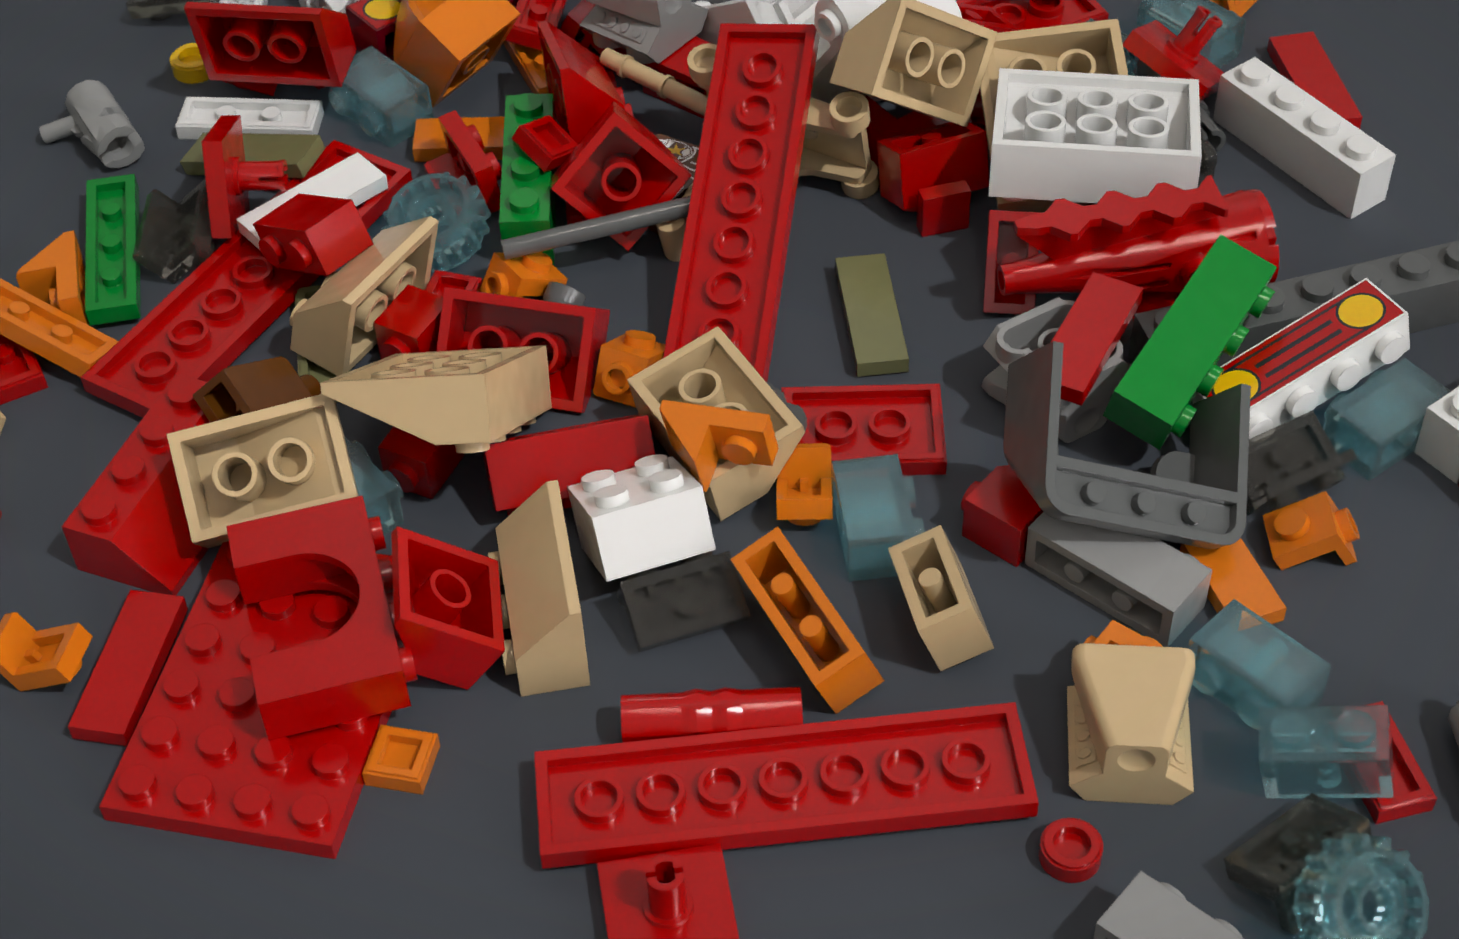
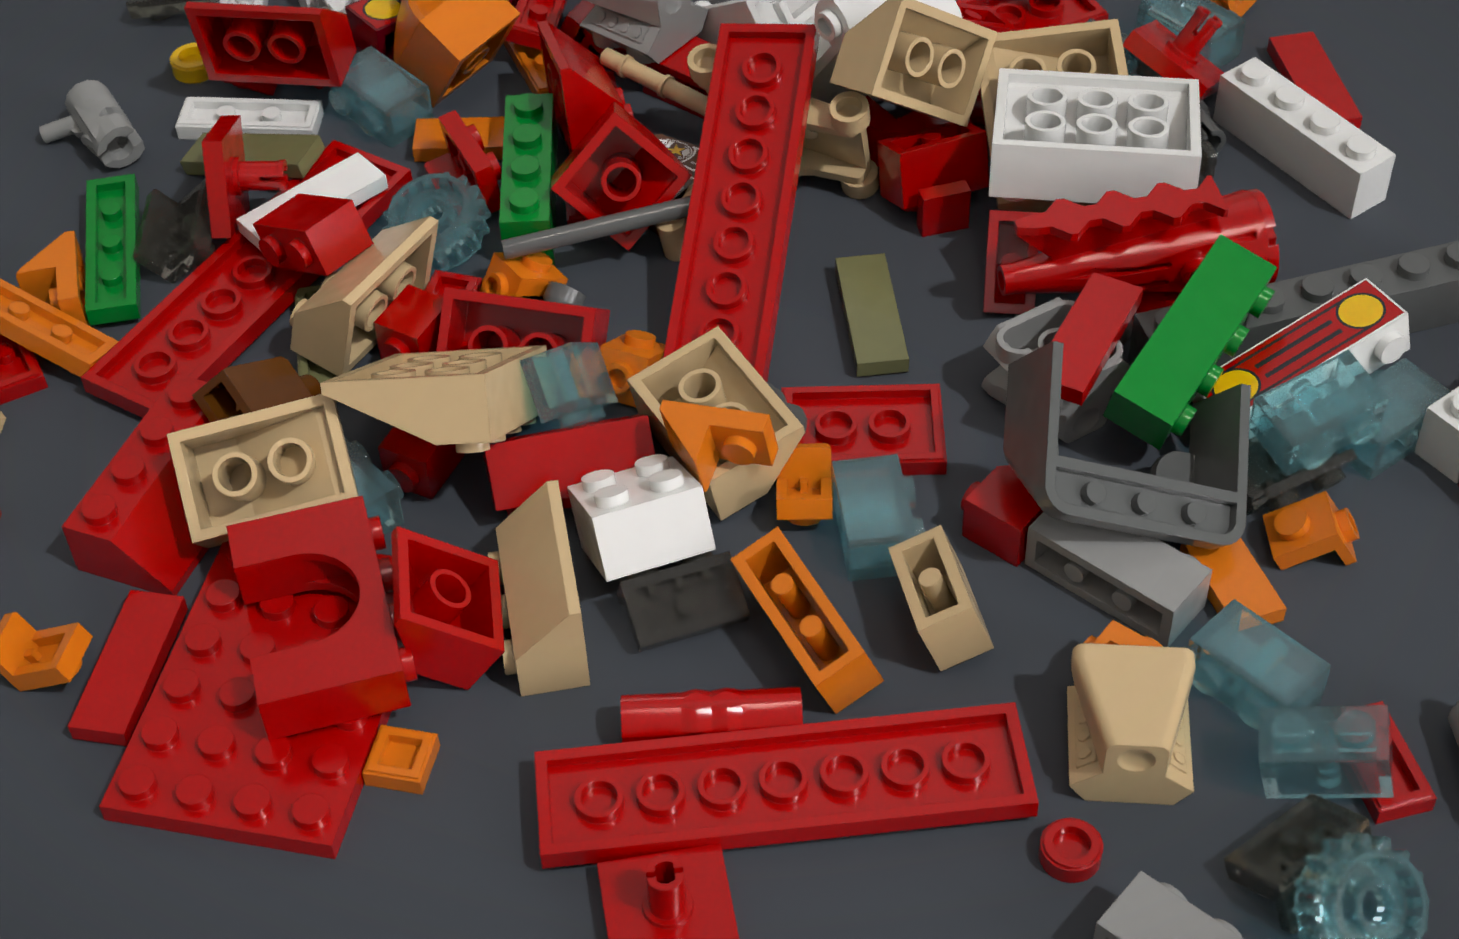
(545, 142): red tile -> none
(569, 384): none -> clear light blue brick
(1318, 413): none -> clear light blue brick

